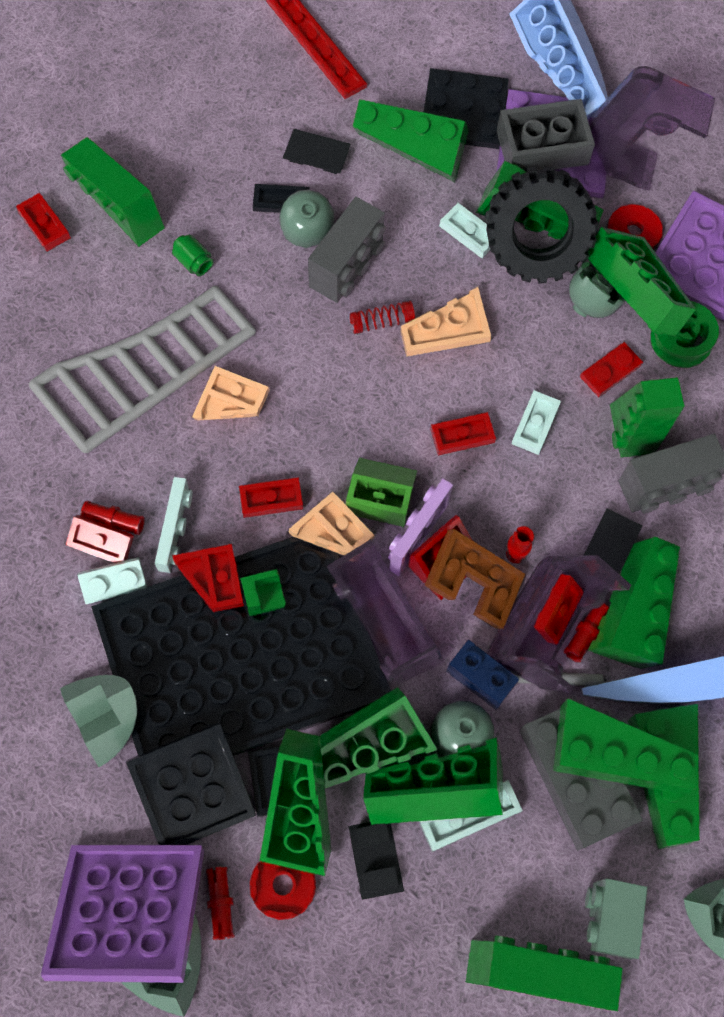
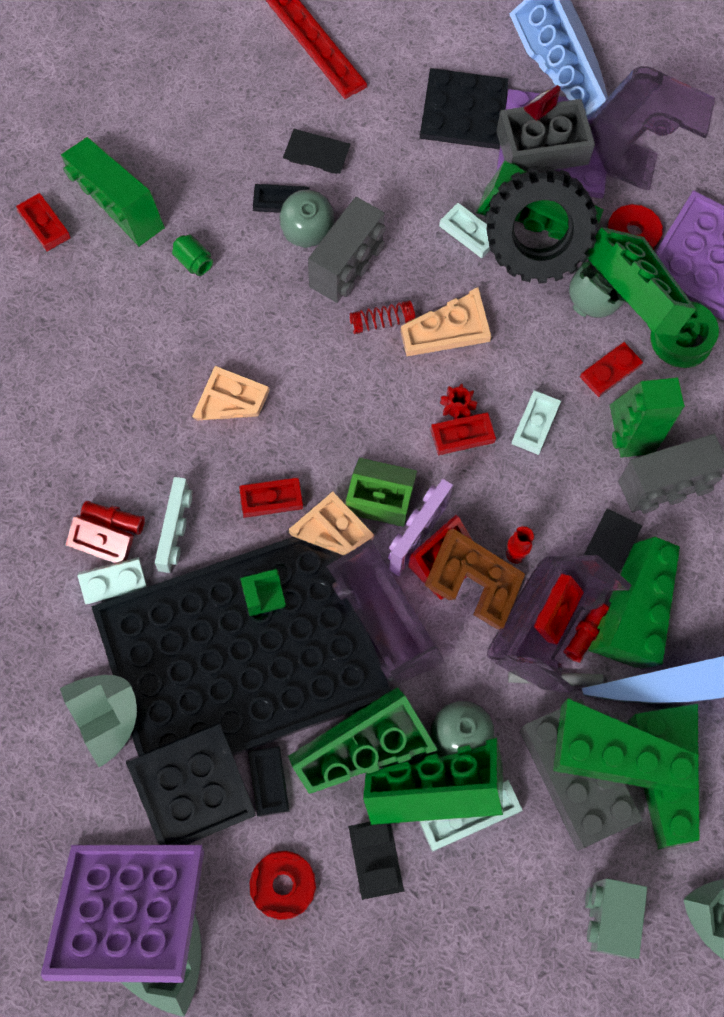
(120, 349): light grey bar -> none
(213, 576): red wing -> none
(220, 903): red pin -> none
(297, 811): green wedge -> none
(415, 135): green wedge -> none
(459, 395): none -> red gear
(482, 674): dark blue brick -> none
(543, 103): none -> dark red slope
(544, 973): green wedge -> none

